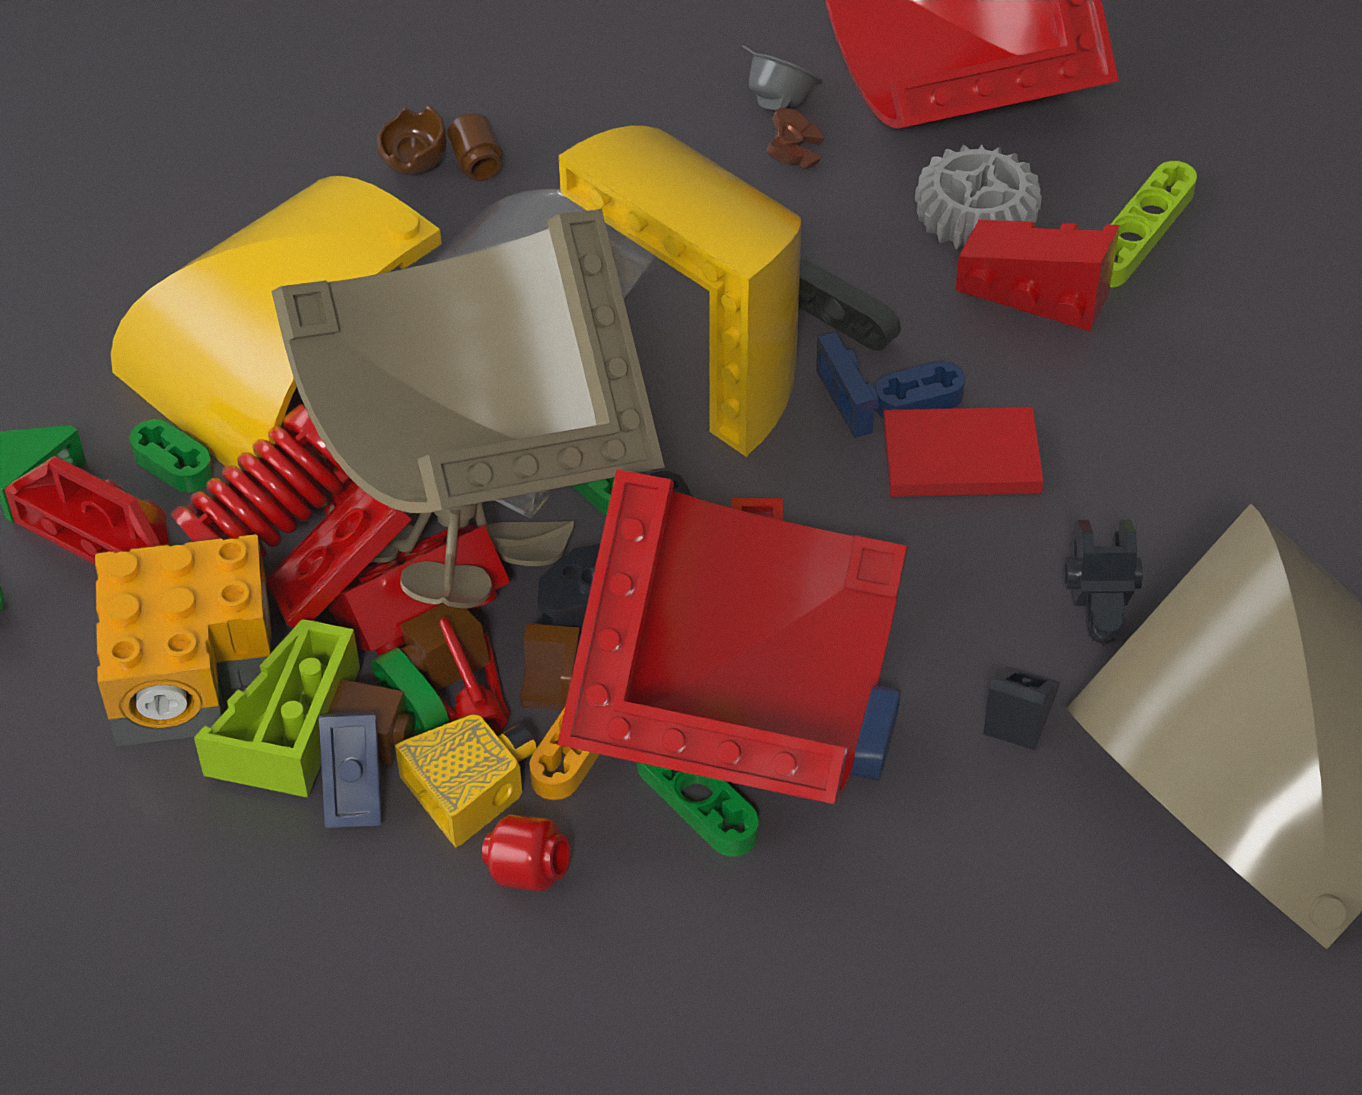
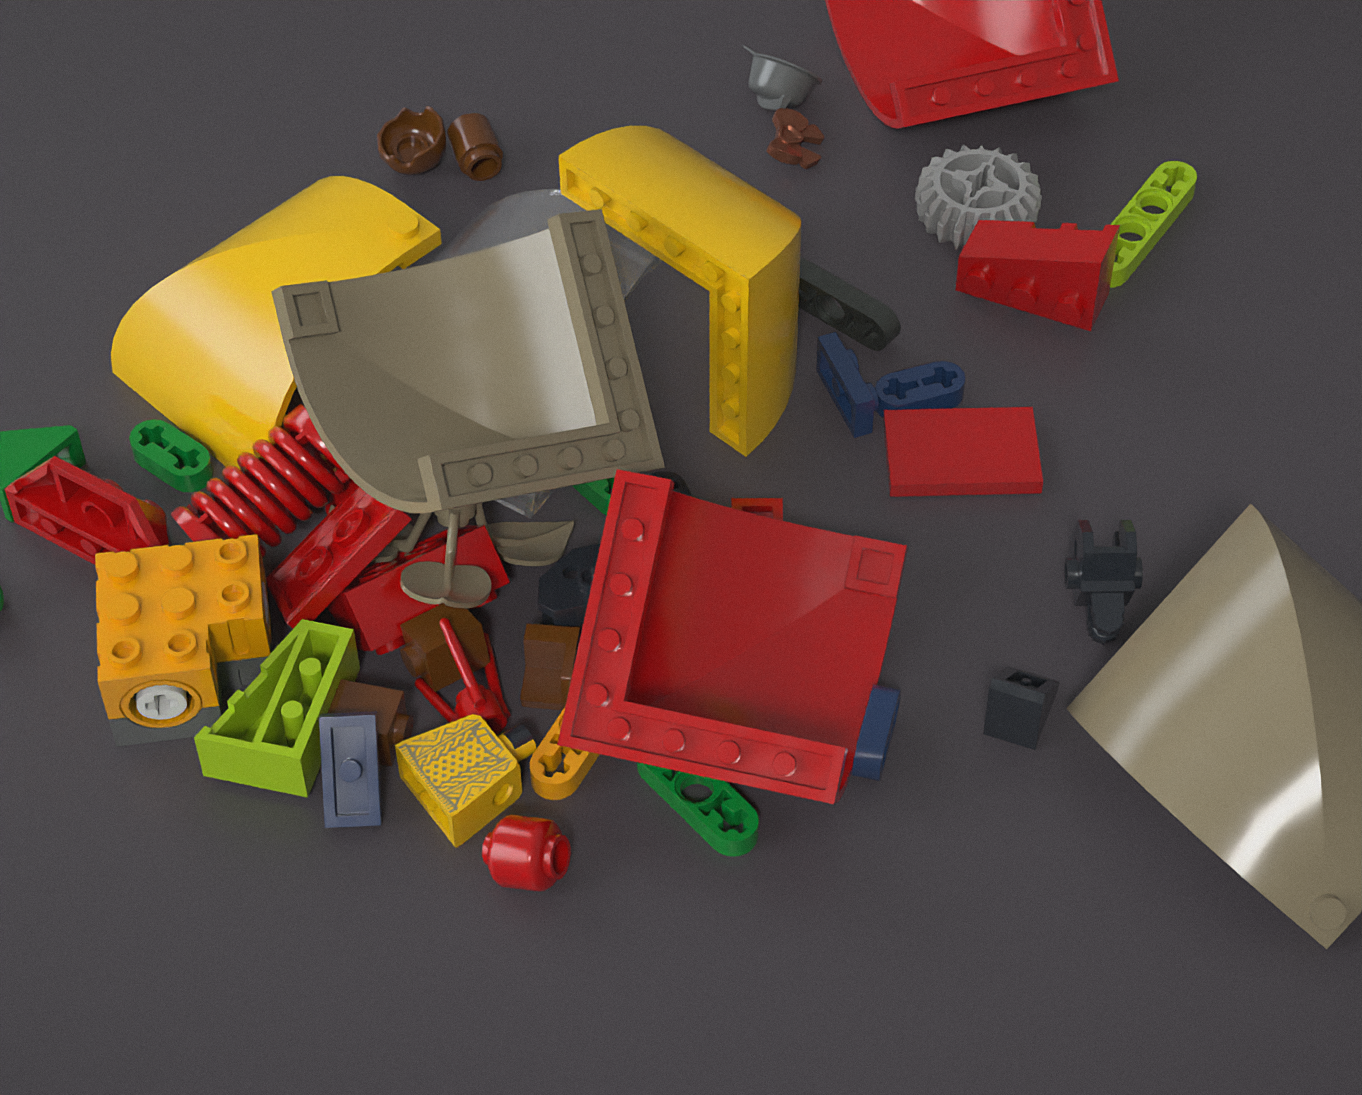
(397, 672): green beam -> none

